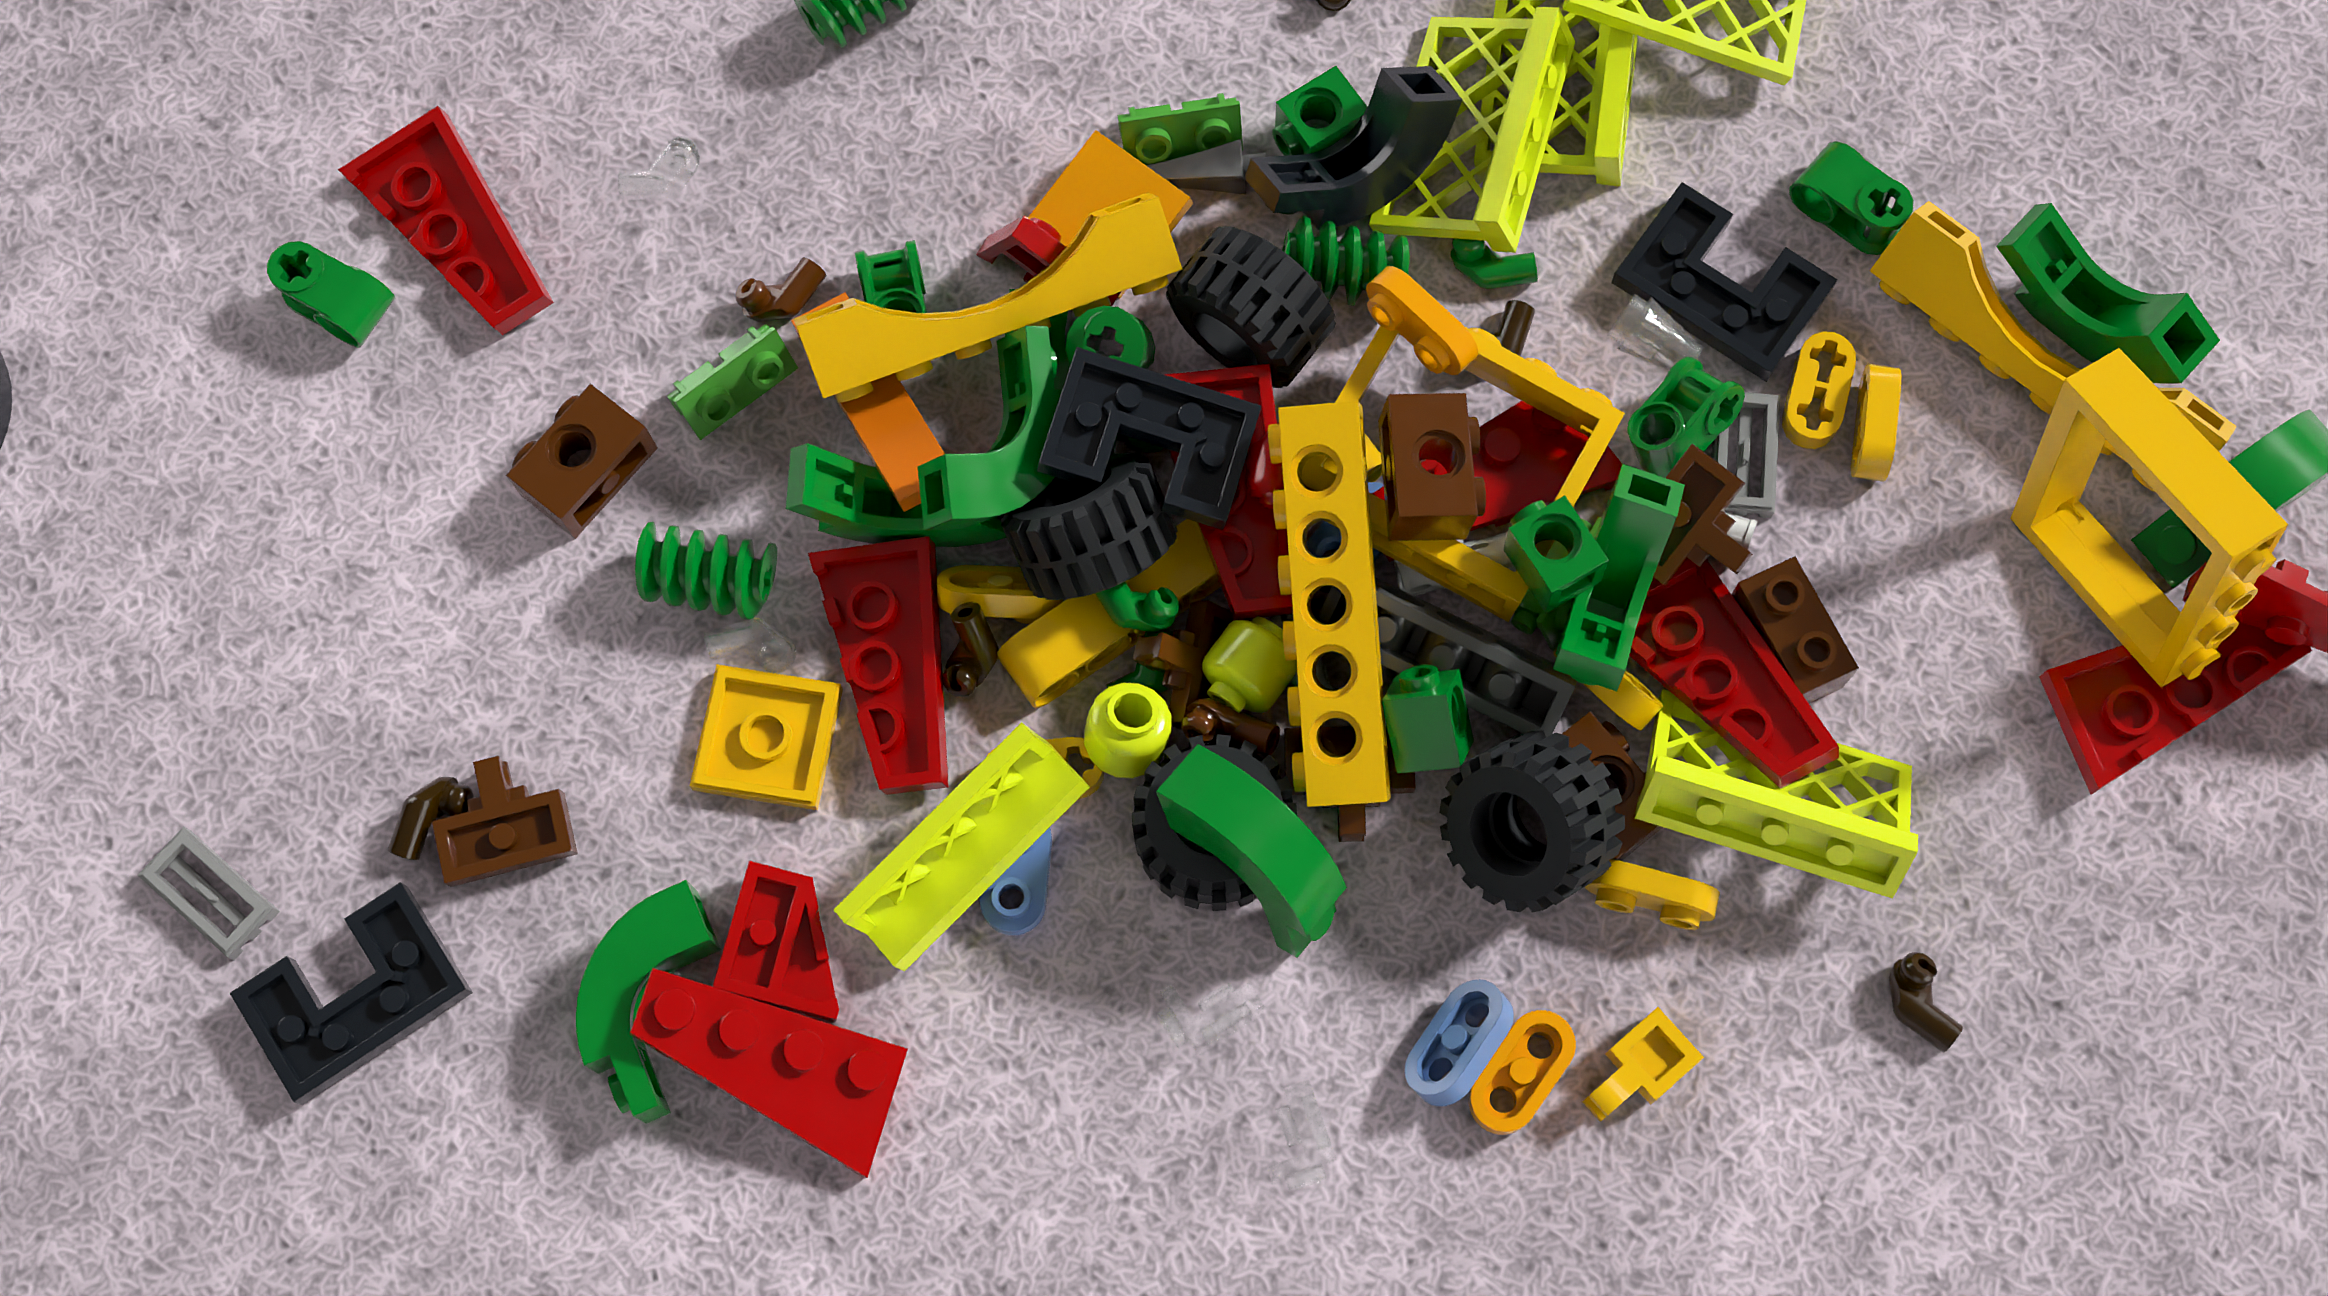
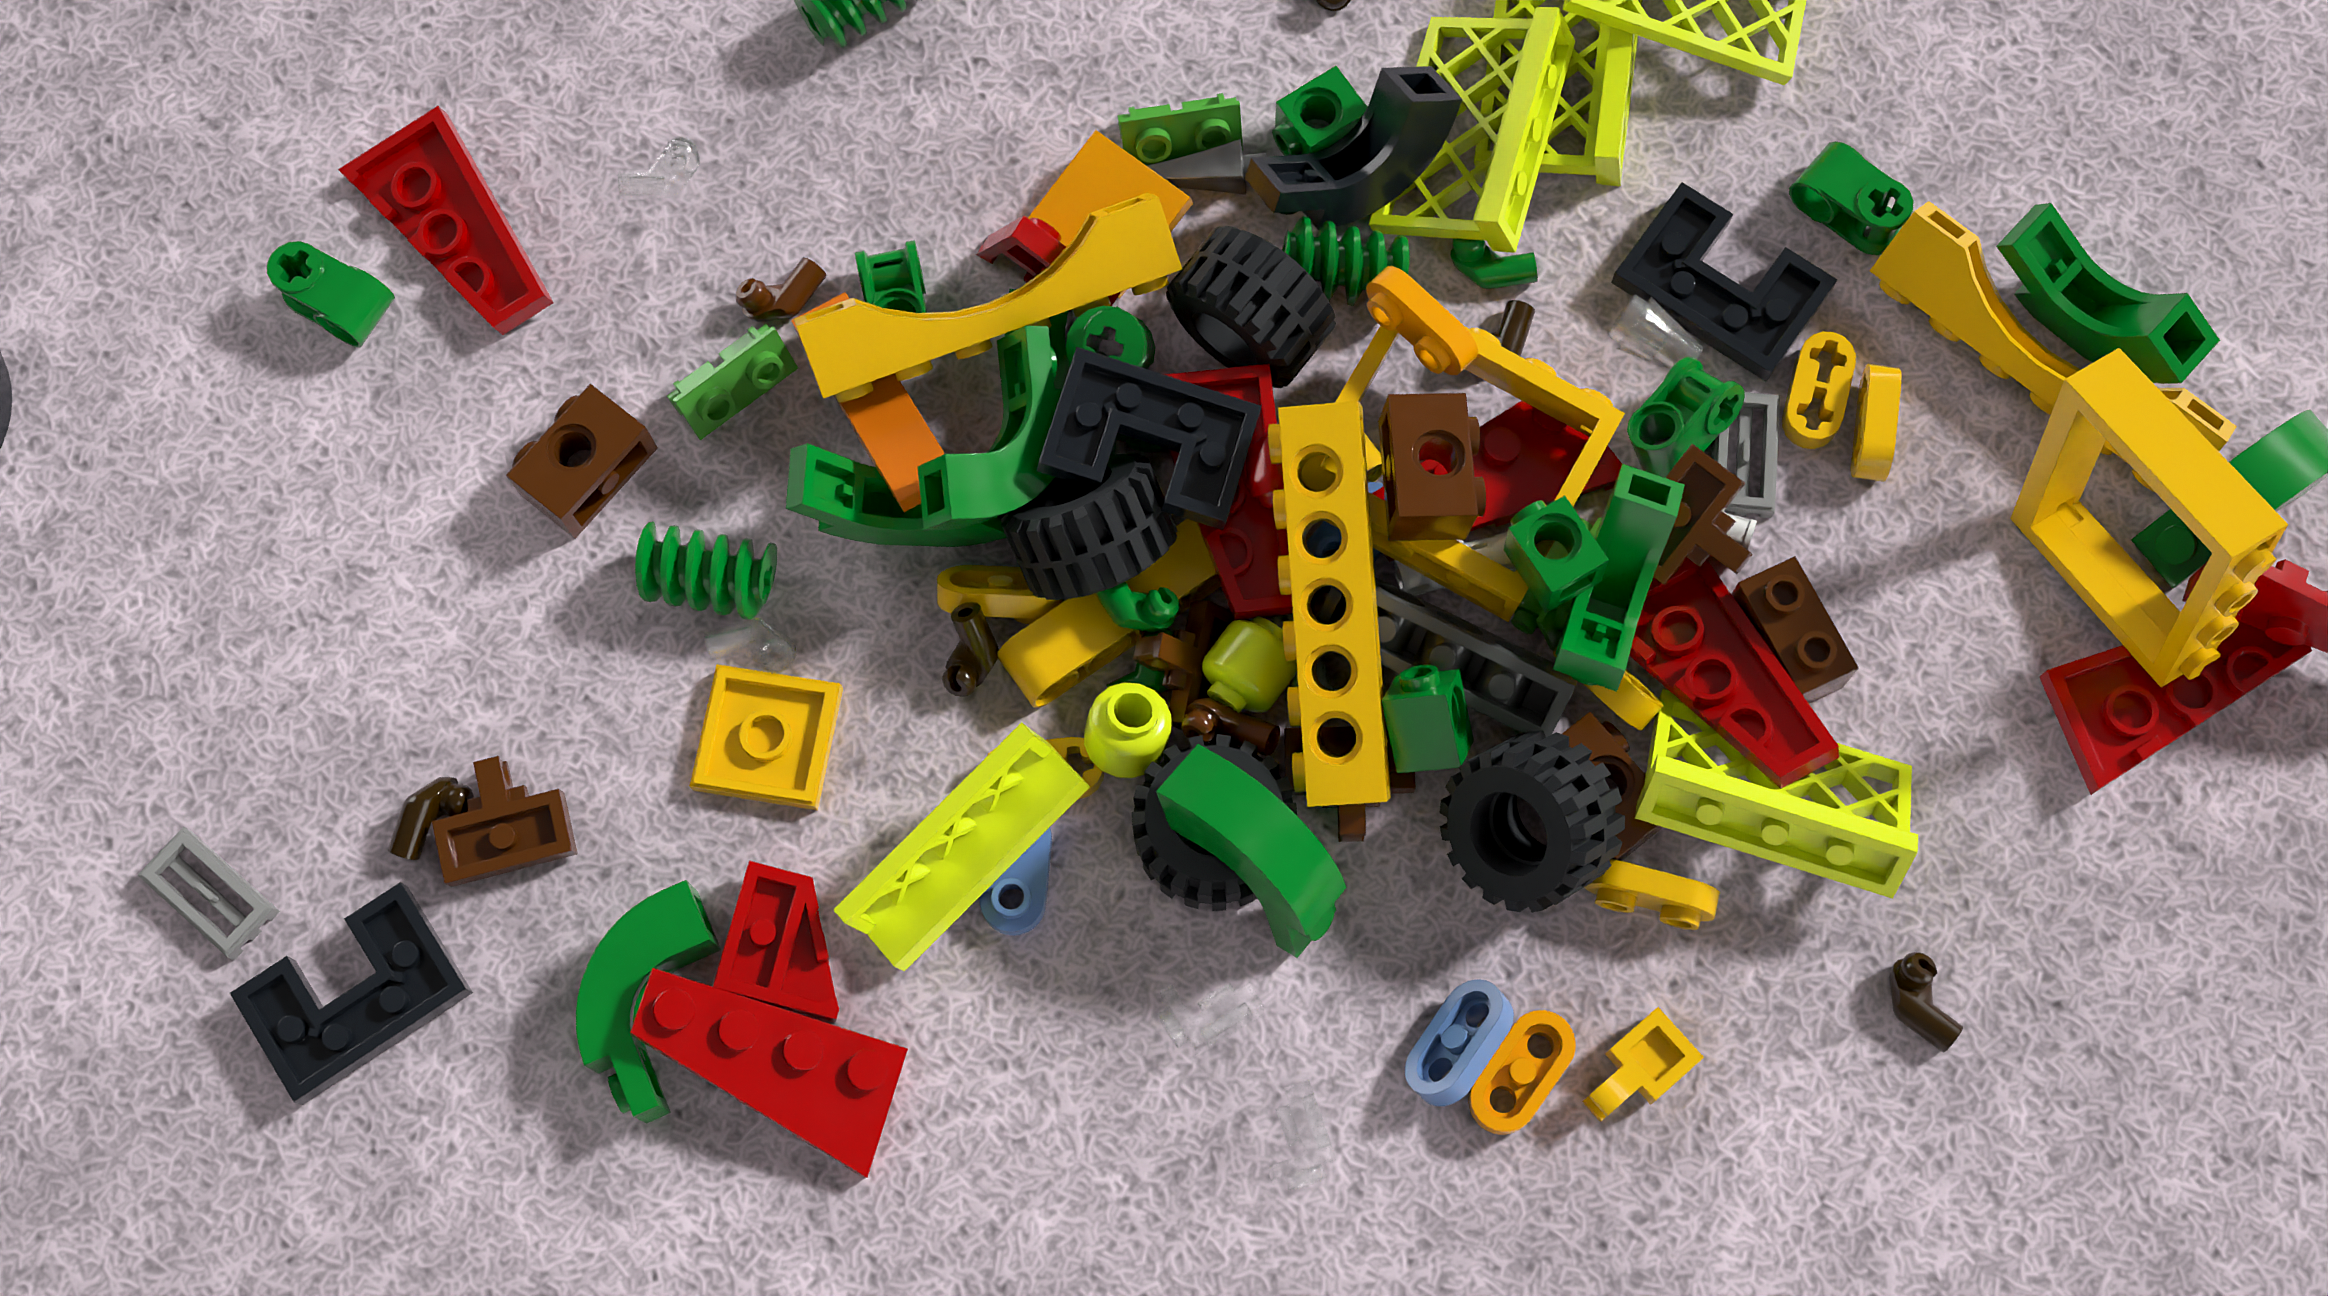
(890, 648): red wing -> none

